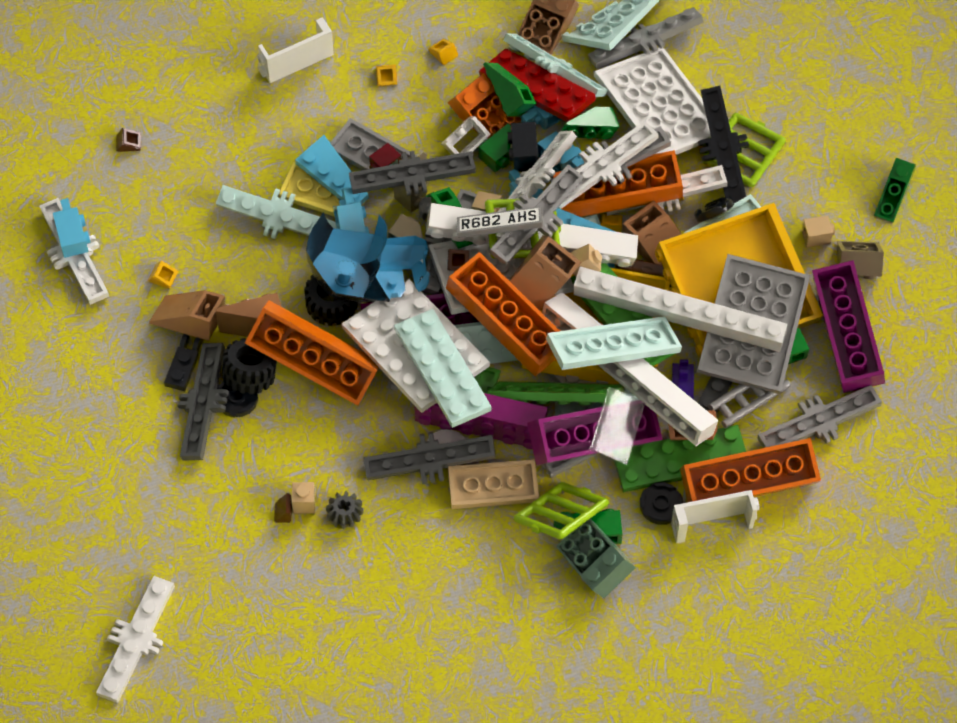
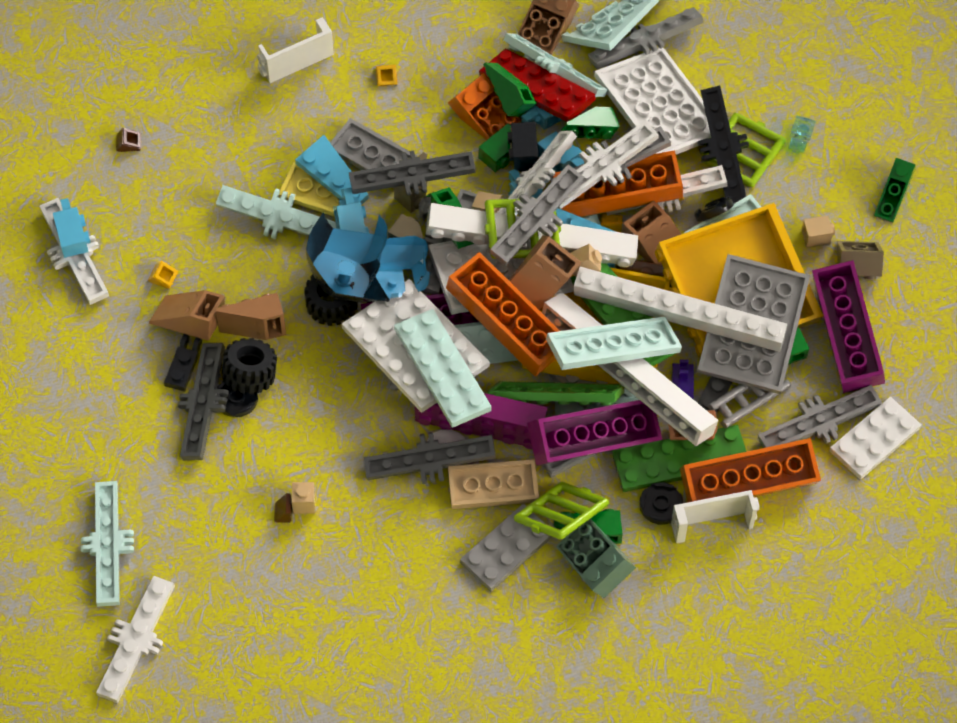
(107, 543): none -> light aqua hinge
(312, 352): orange brick -> none
(337, 513): dark grey gear -> none
(384, 157): dark red brick -> none
(444, 51): yellow slope -> none
(457, 258): reddish brown slope -> none
(469, 123): white window -> none
(488, 378): bright green plate -> none
(499, 222): tile -> none
(503, 551): none -> light grey plate
(617, 425): clear piece -> none
(802, 131): none -> clear light blue plate
(875, 438): none -> white plate

